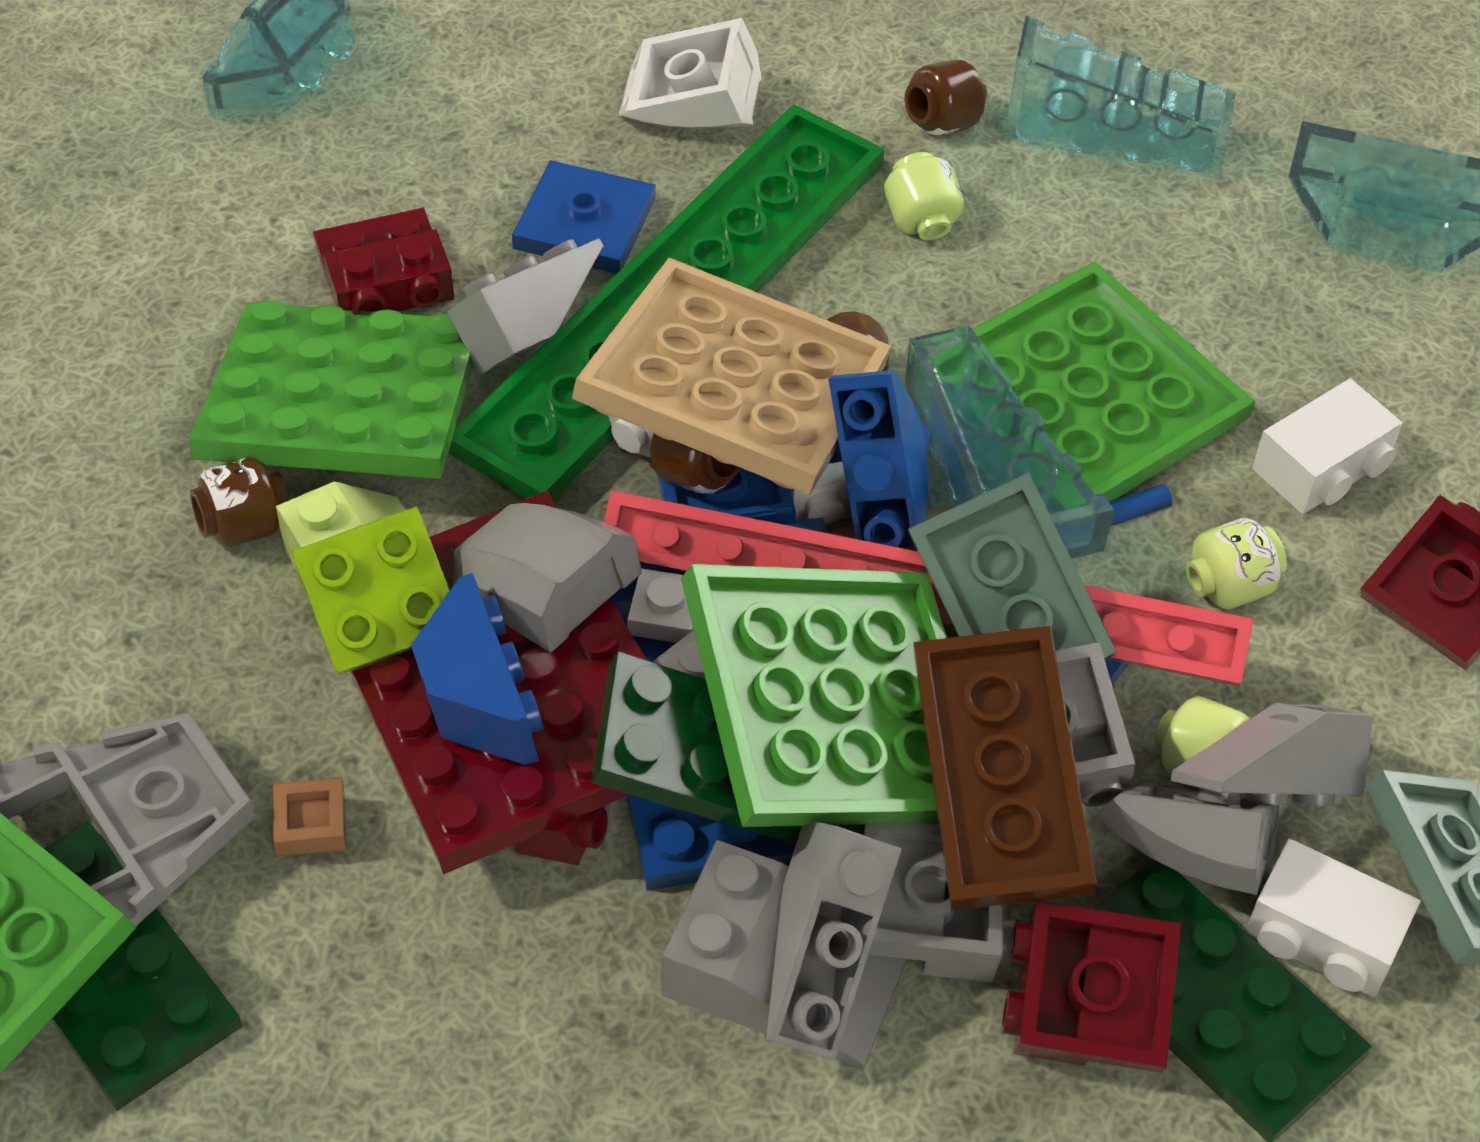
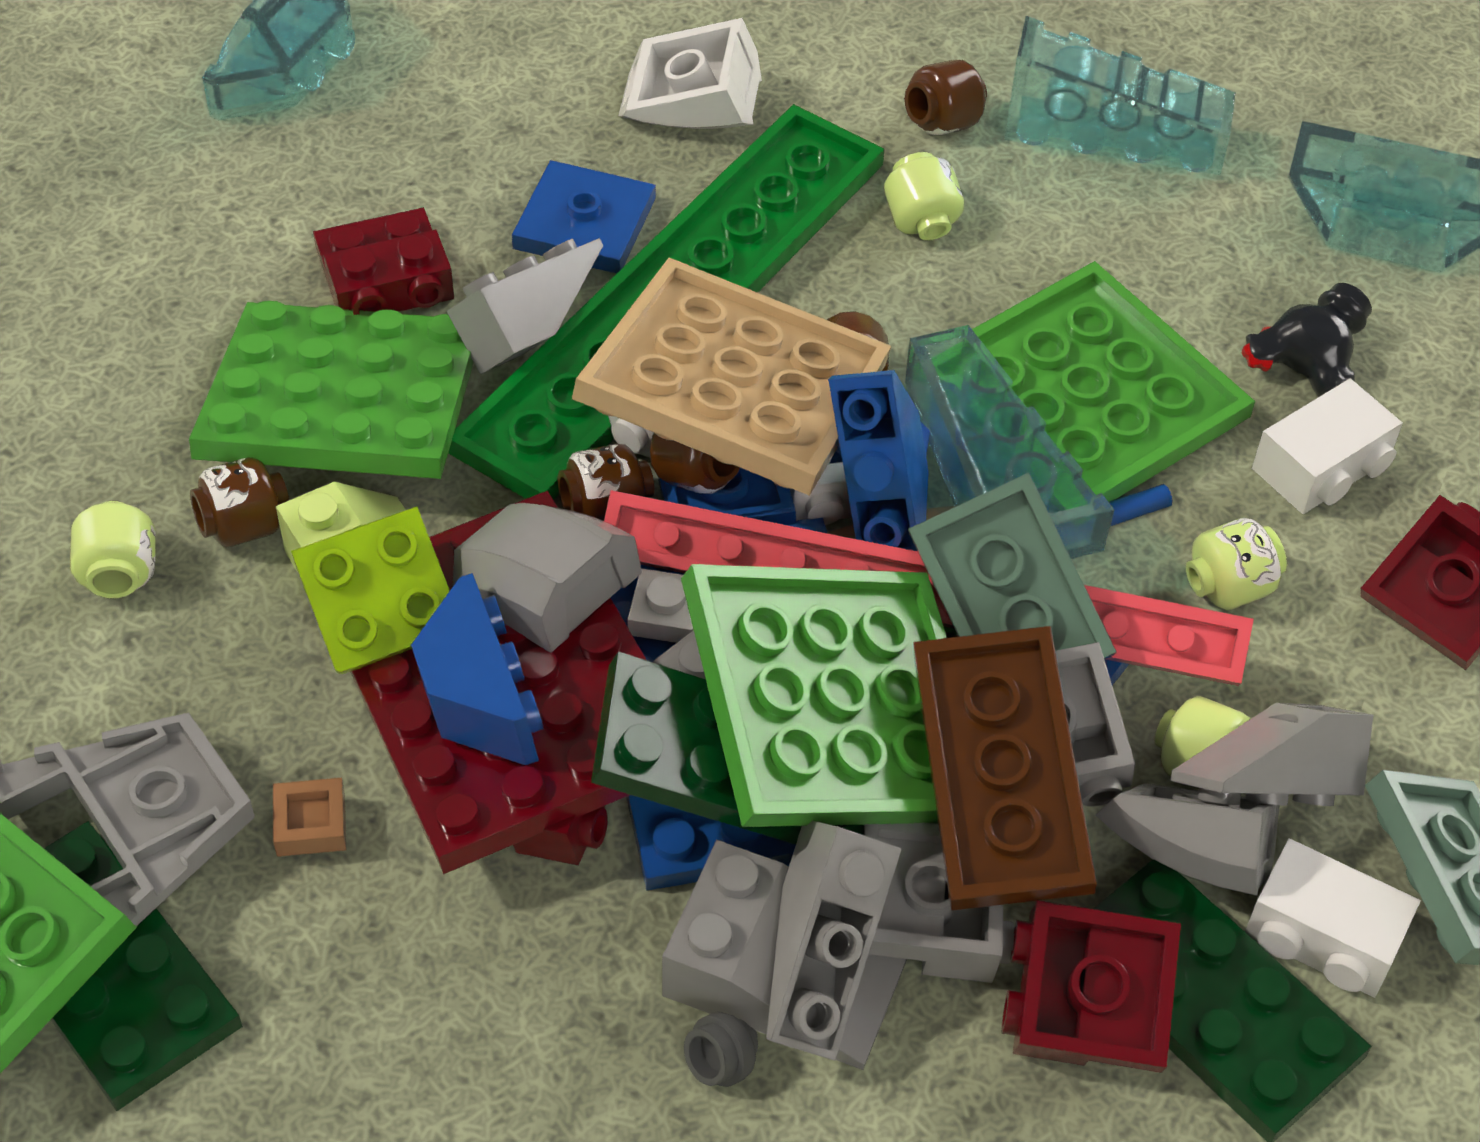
(112, 549): none -> yellowish green head
(597, 471): none -> reddish brown head
(721, 1049): none -> dark grey plate
(1314, 338): none -> black animal

